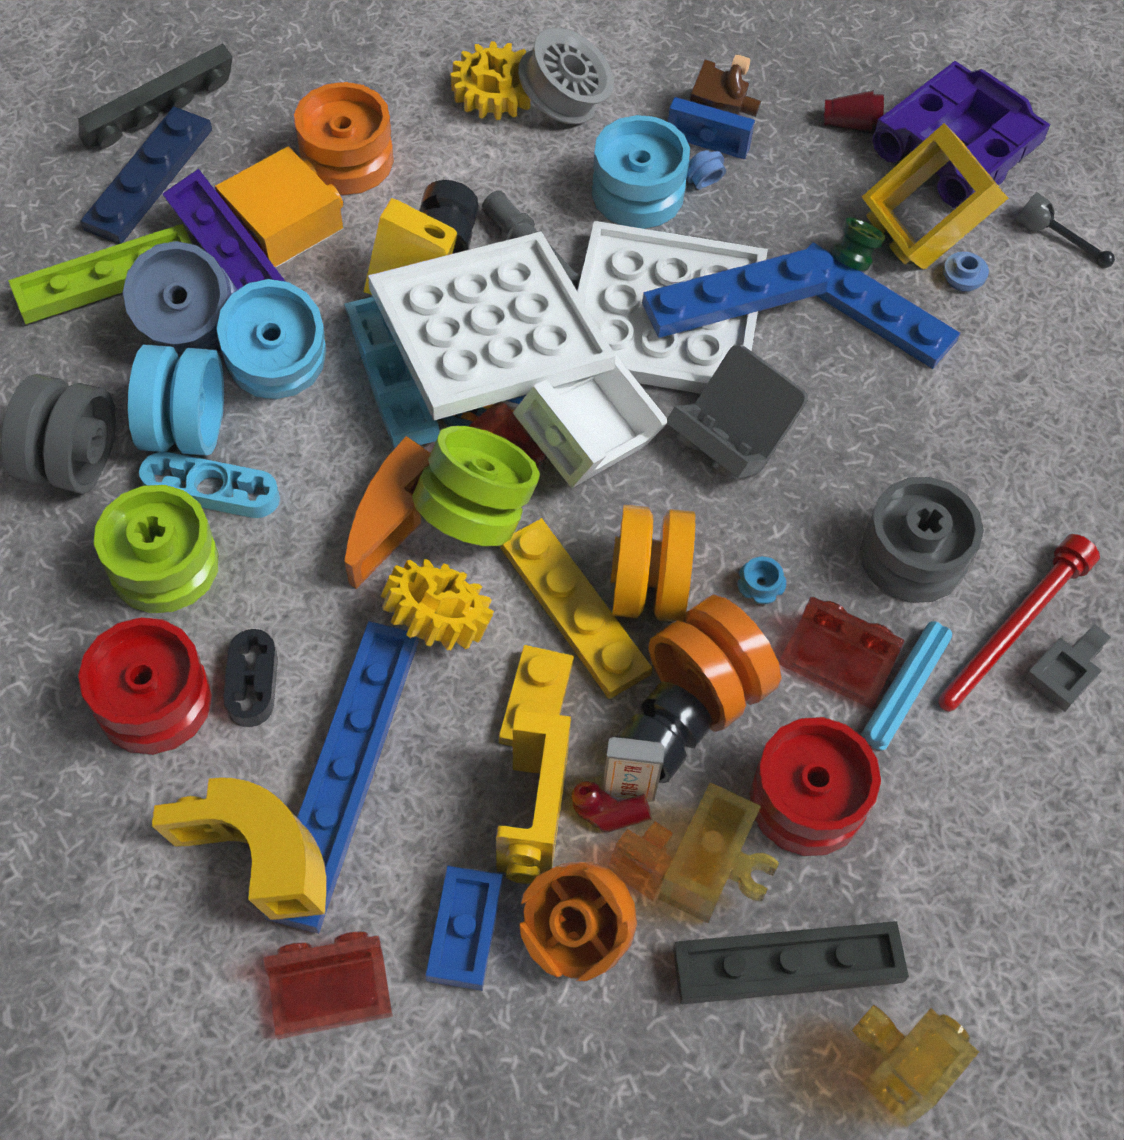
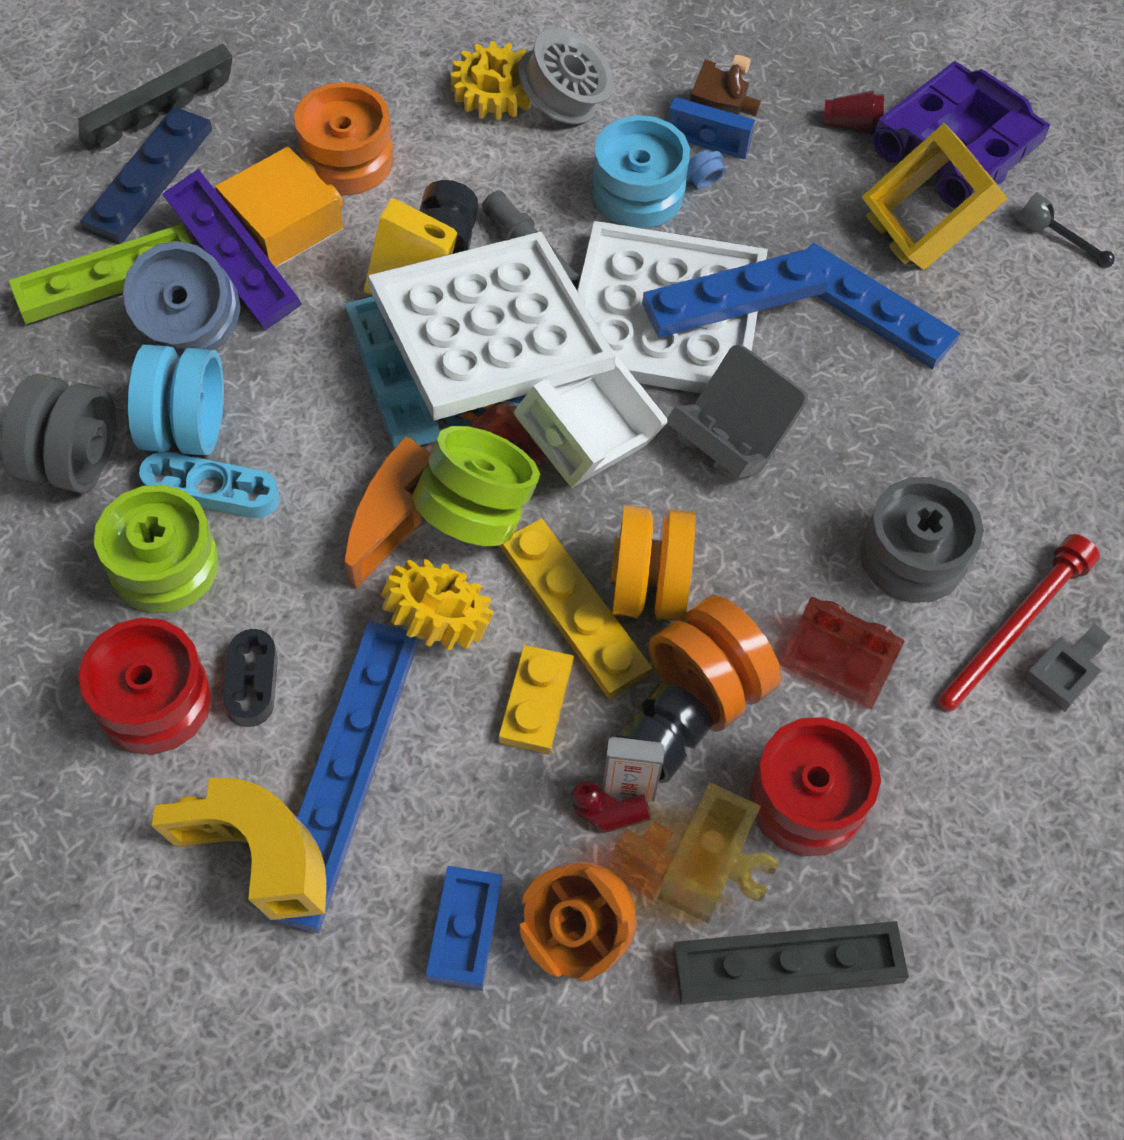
(272, 339): medium azure wheel -> none
(328, 984): clear red bracket -> none
(540, 748): yellow panel -> none
(765, 569): dark azure plate -> none
(857, 244): dark green wheel -> none
(906, 685): medium azure axle -> none
(915, 1065): clear yellow brick -> none
(963, 278): medium blue plate -> none

